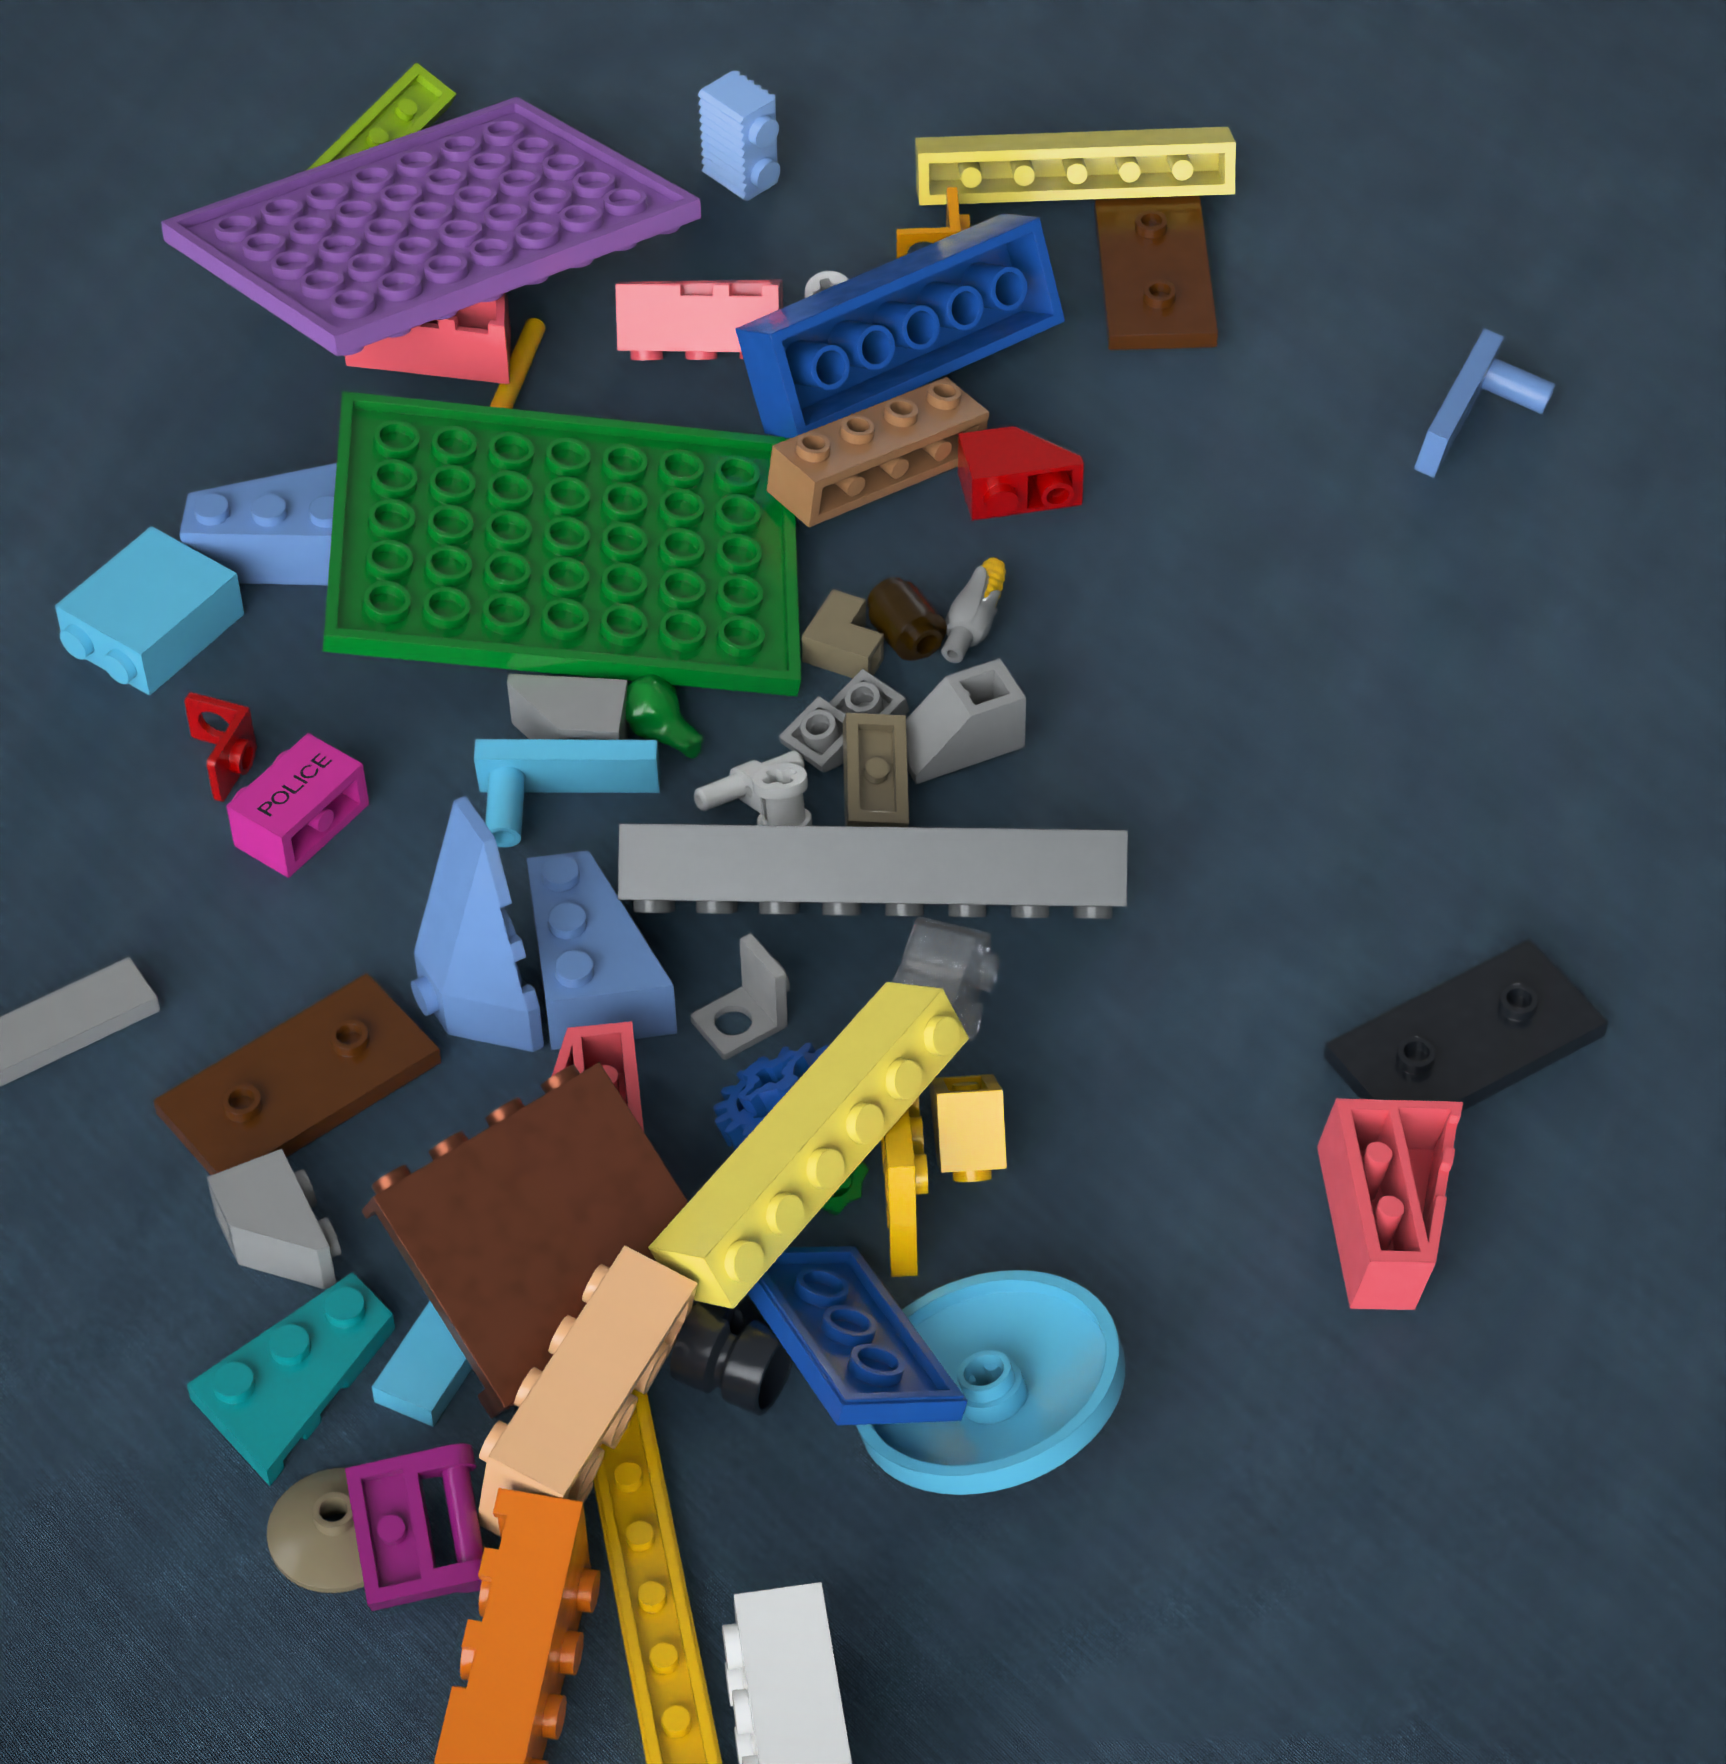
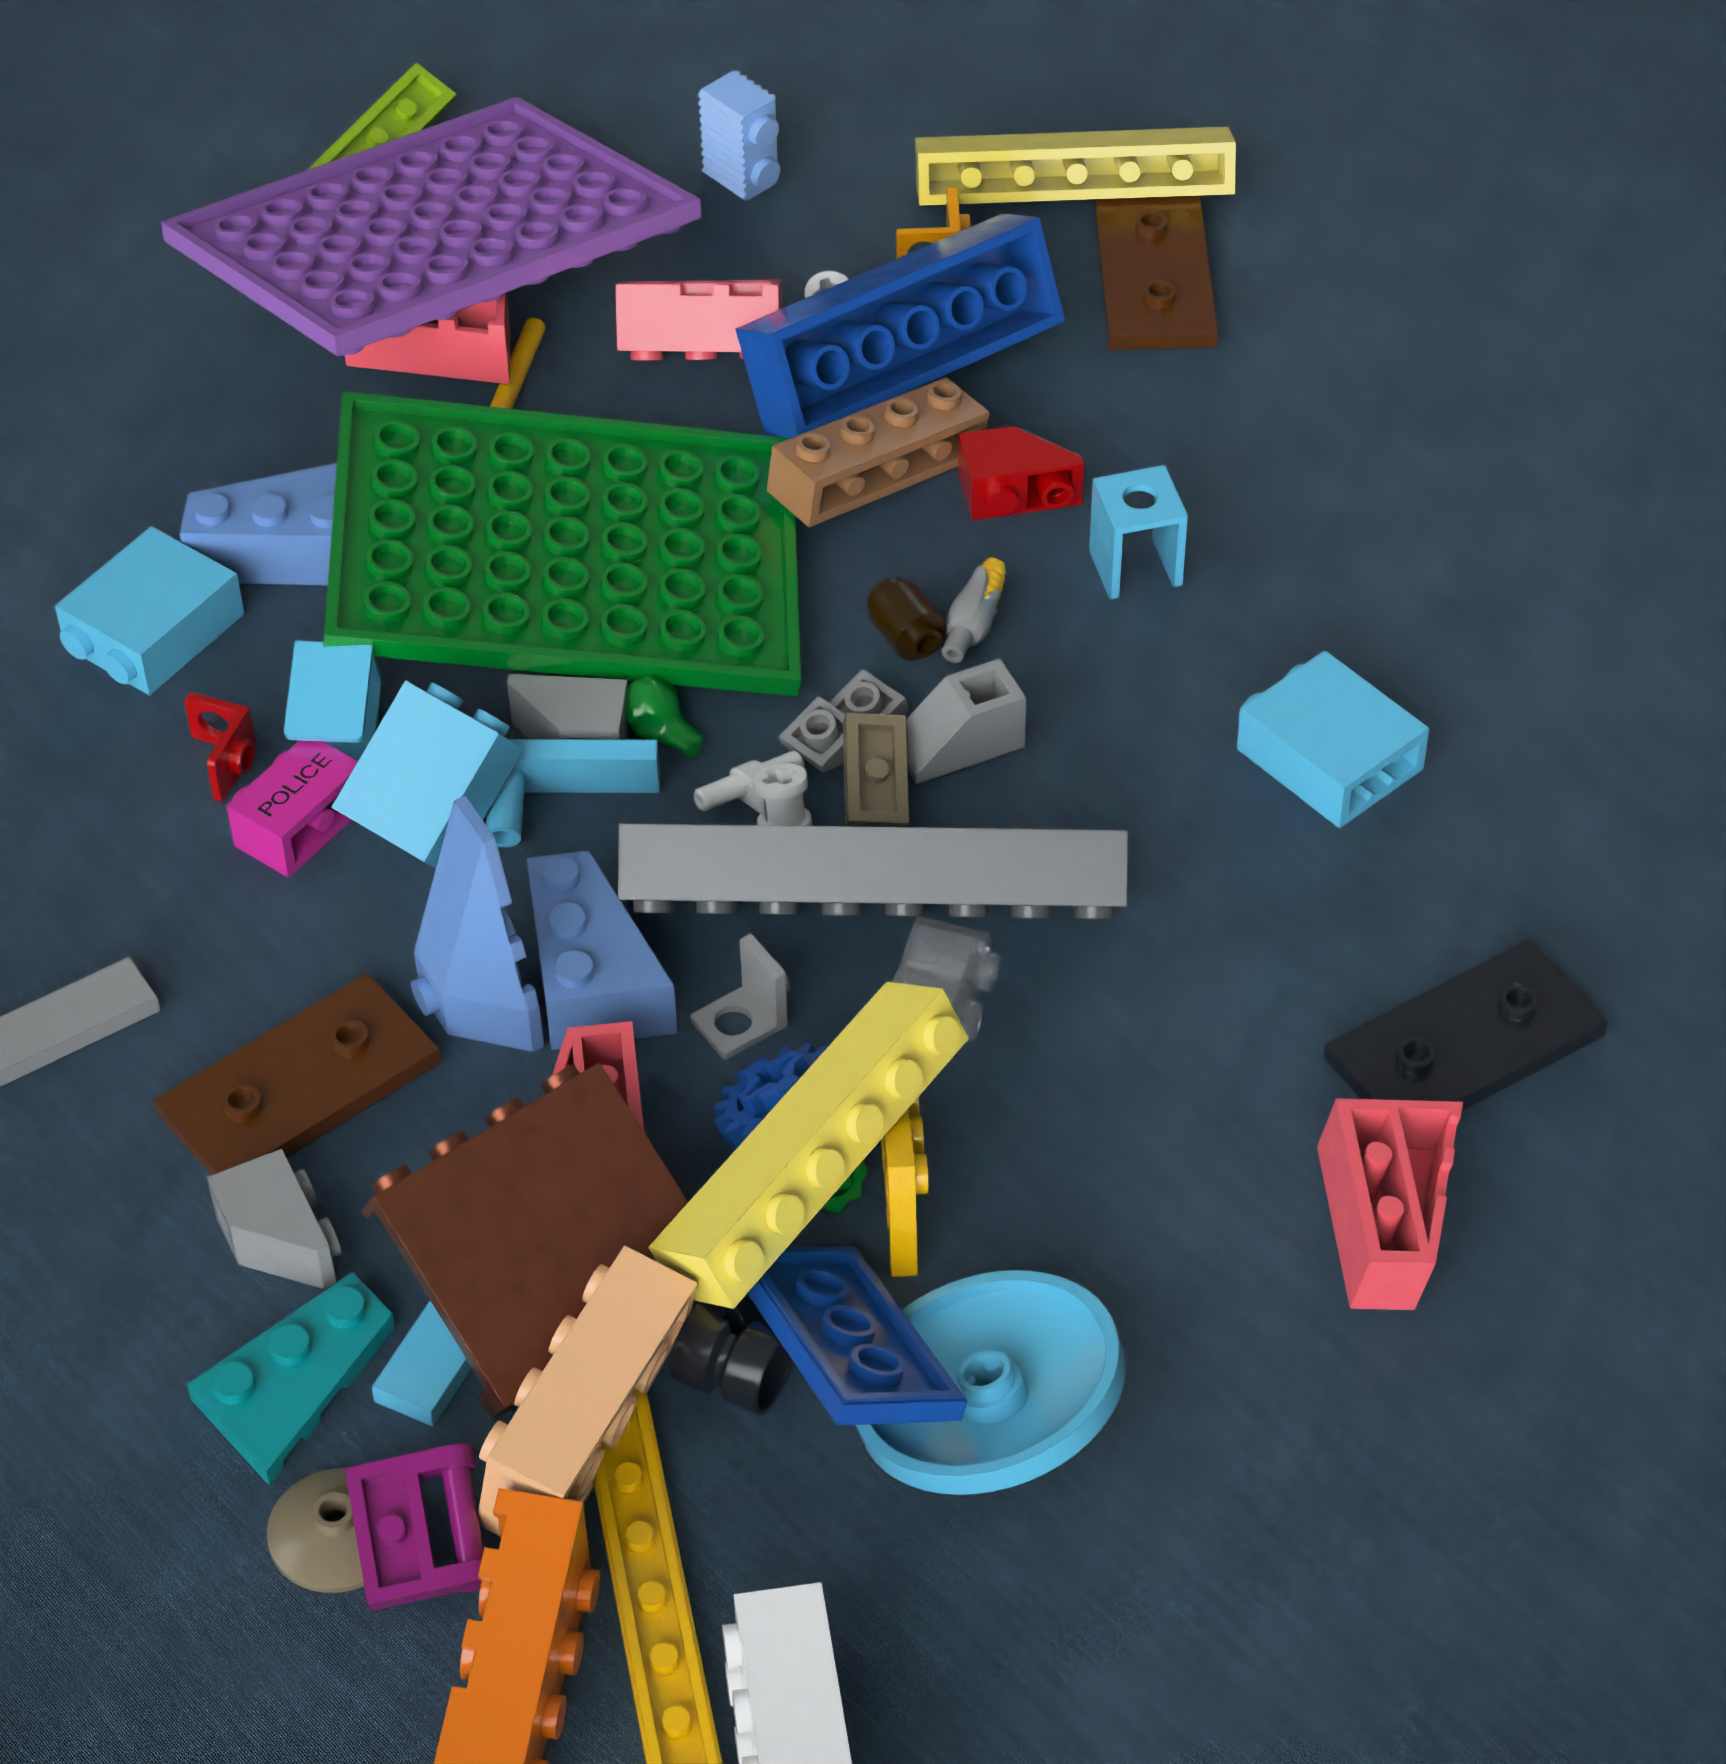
(334, 696): none -> medium azure piece
(422, 763): none -> medium azure brick
(839, 639): dark tan piece -> none
(968, 1126): yellow slope -> none
(1113, 518): none -> medium azure piece
(1332, 738): none -> medium azure brick
(1479, 372): medium blue piece -> none

